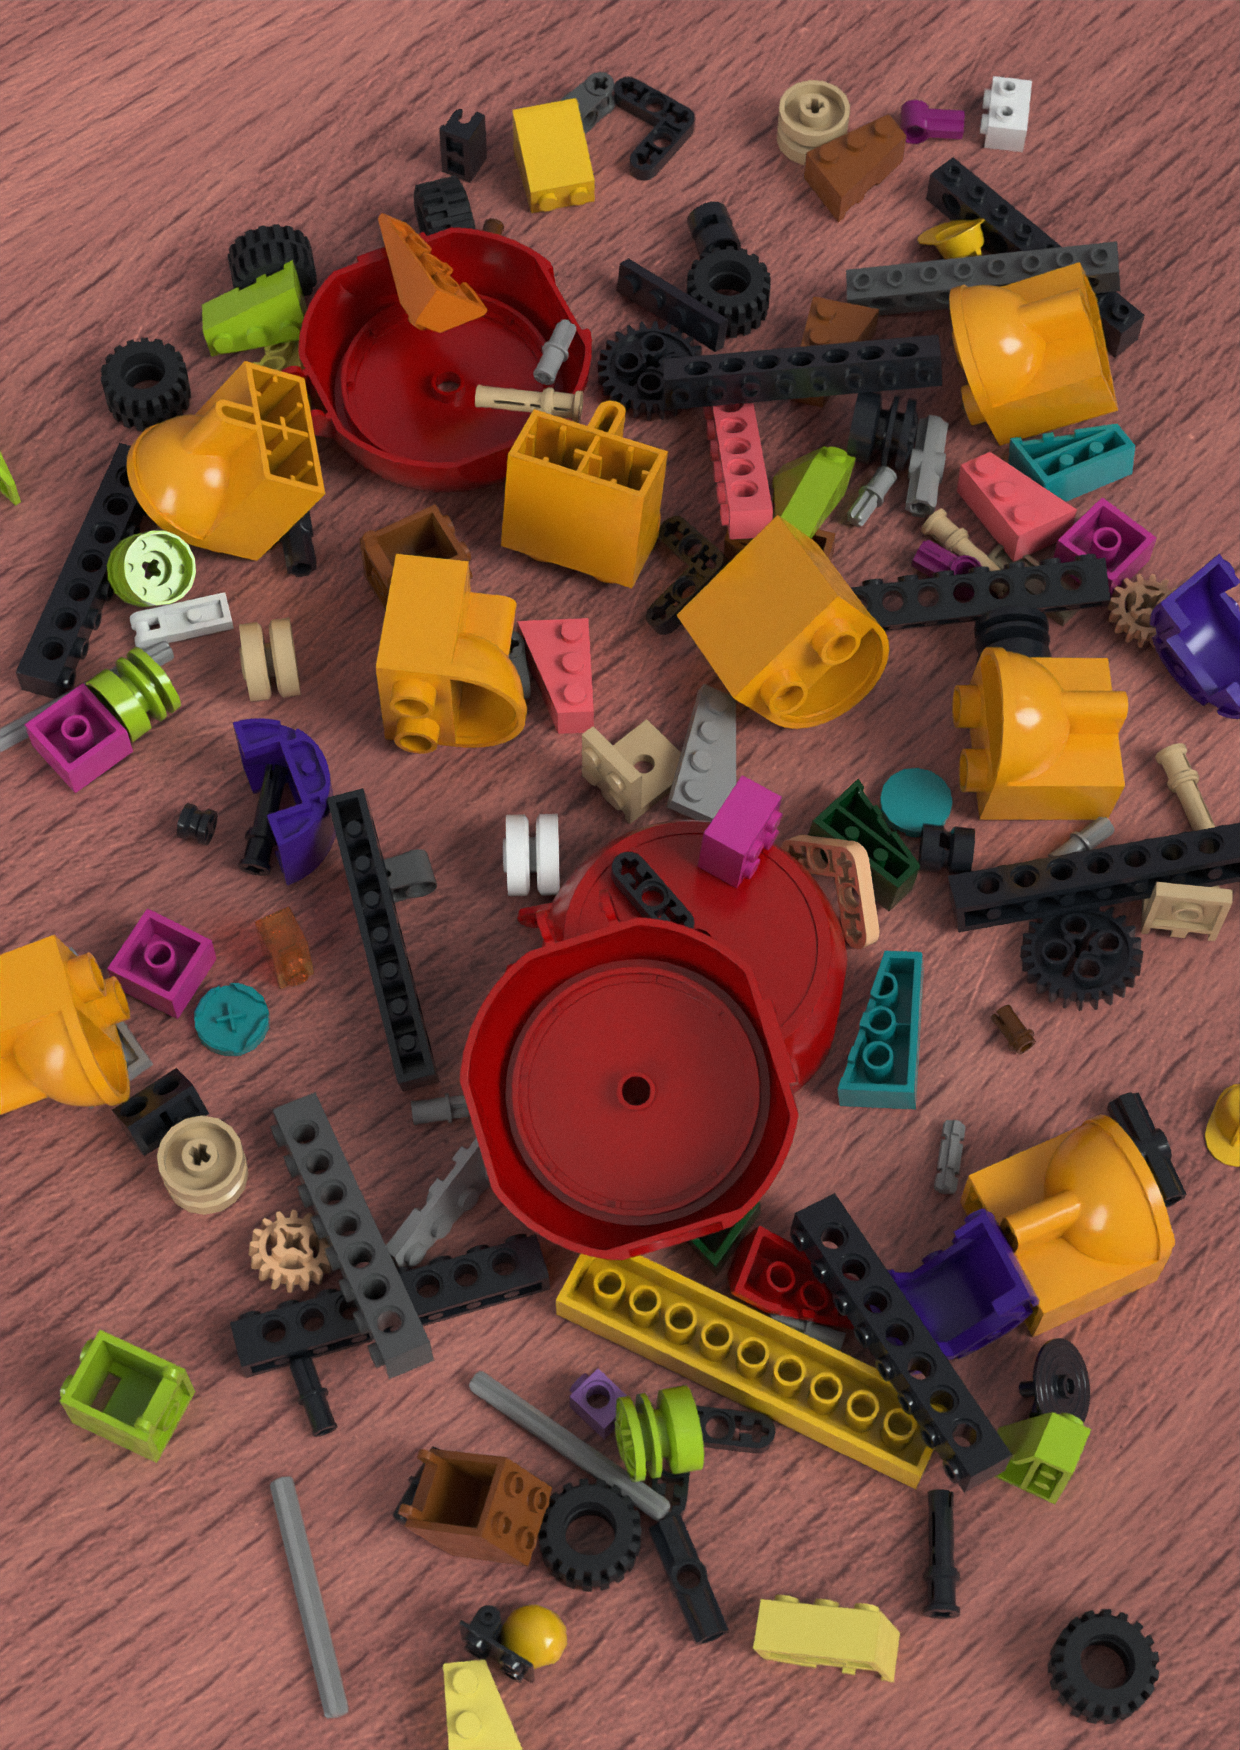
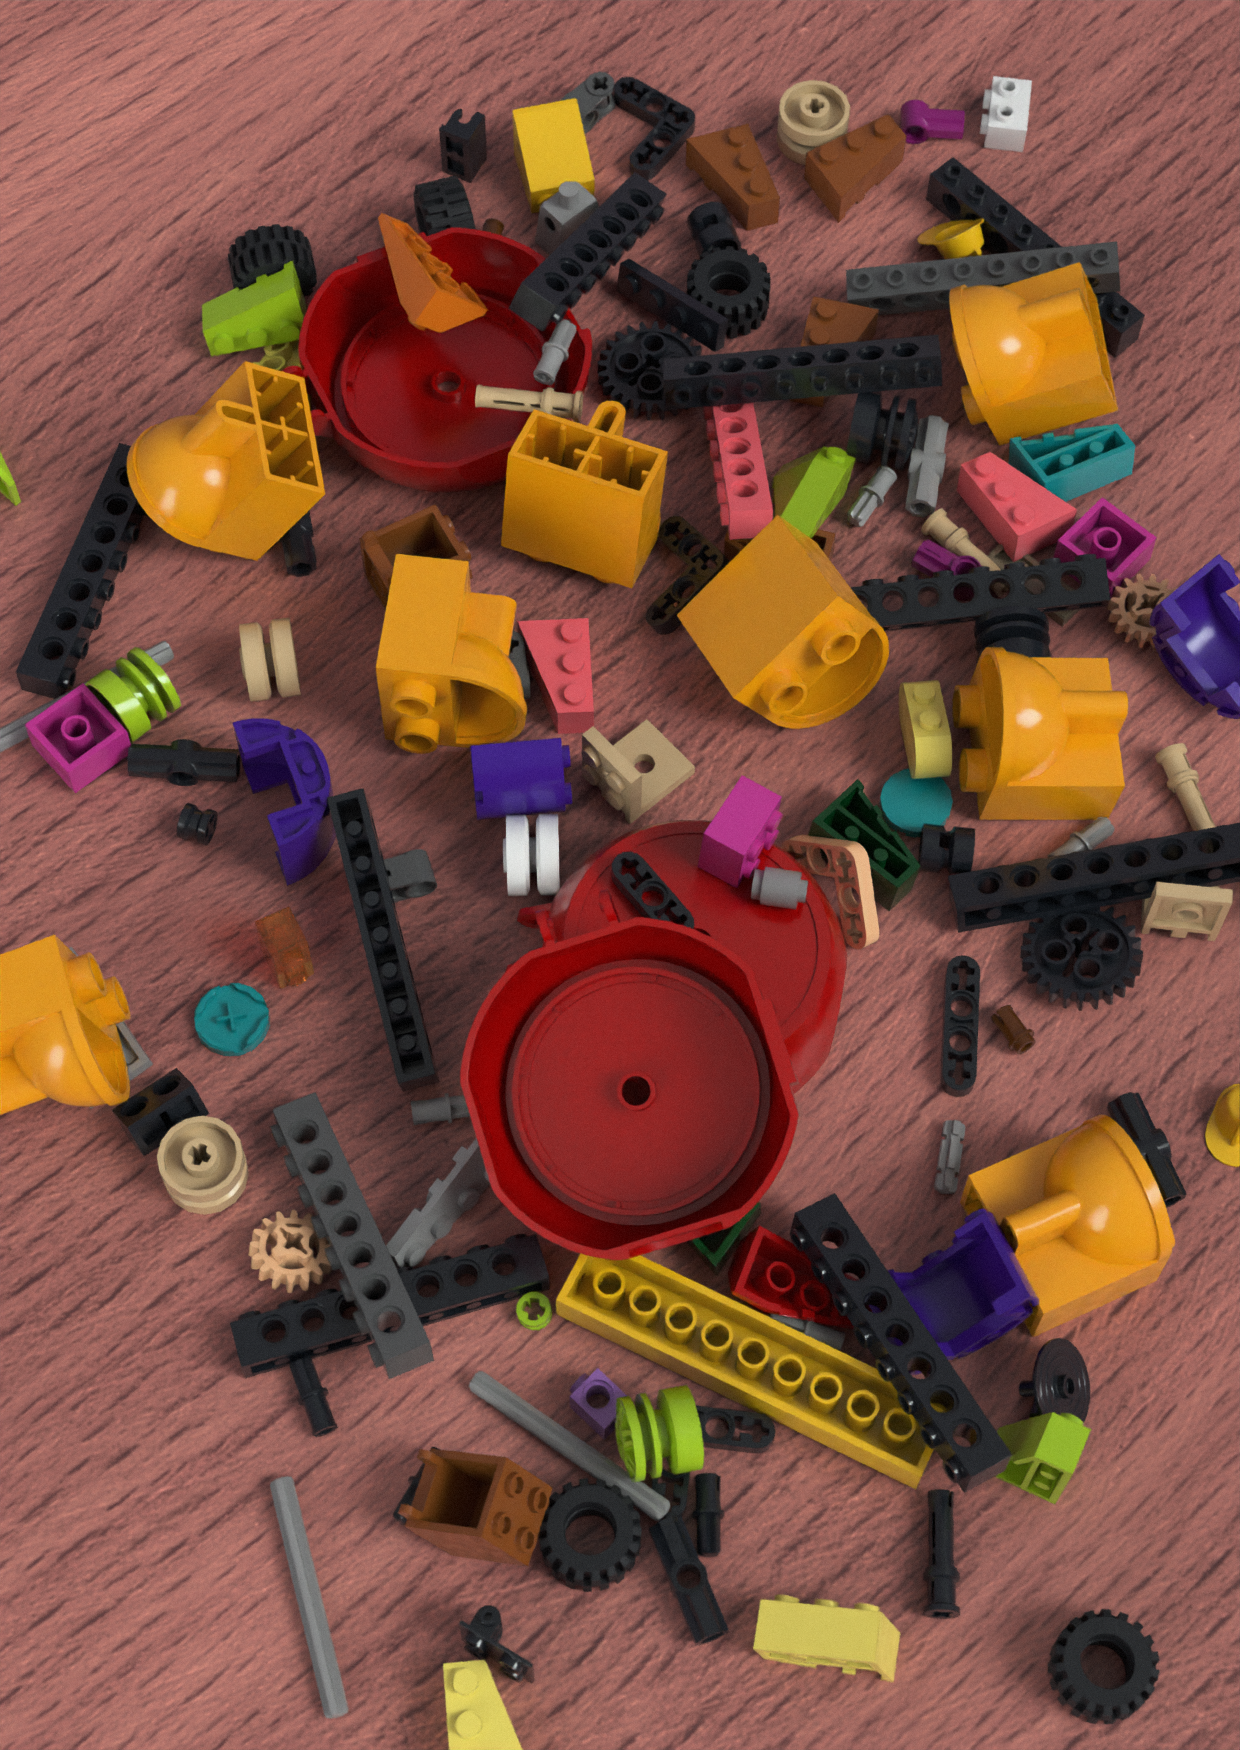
(141, 363): black tyre -> none
(144, 1404): lime container -> none
(162, 963): dark pink brick -> none
(169, 563): lime wheel -> none
(182, 620): white plate -> none
(184, 762): none -> black piece
(260, 836): black pin -> none
(520, 778): none -> dark purple cylinder
(523, 1316): none -> lime bush
(535, 1635): yellow hair -> none
(563, 215): none -> light grey torso
(589, 252): none -> black brick
(707, 757): light grey wing -> none
(708, 1514): none -> black axle
(736, 173): none -> dark orange wedge
(779, 887): none -> light grey brick
(886, 1049): teal wedge -> none
(925, 729): none -> light yellow brick
(958, 1025): none -> black beam

